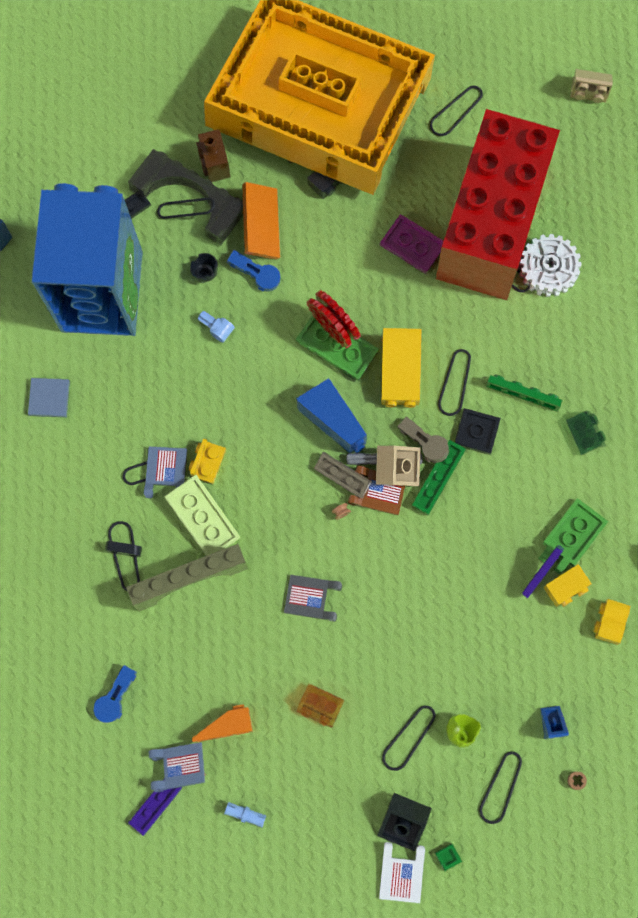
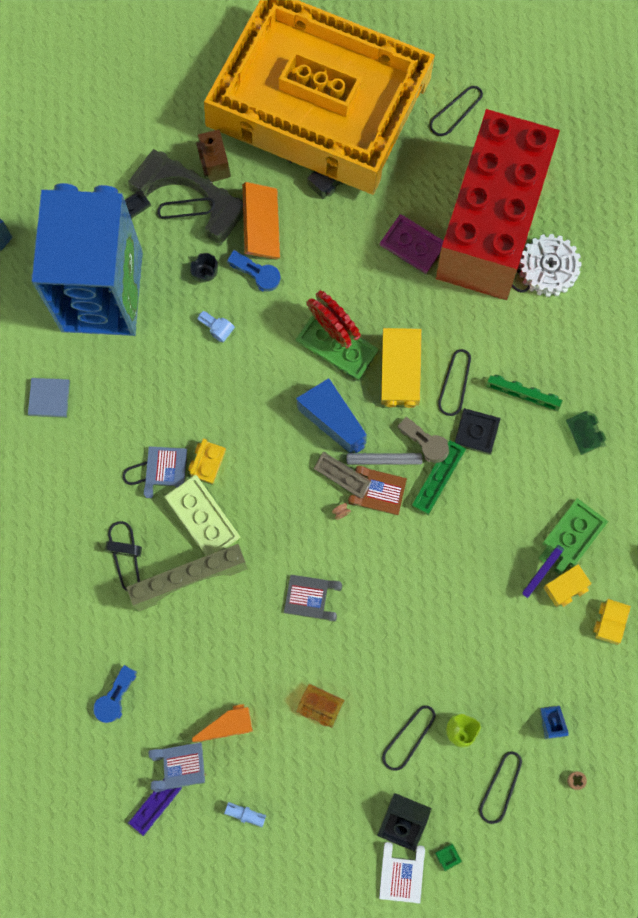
(398, 465): tan slope -> none
(591, 86): tan slope -> none

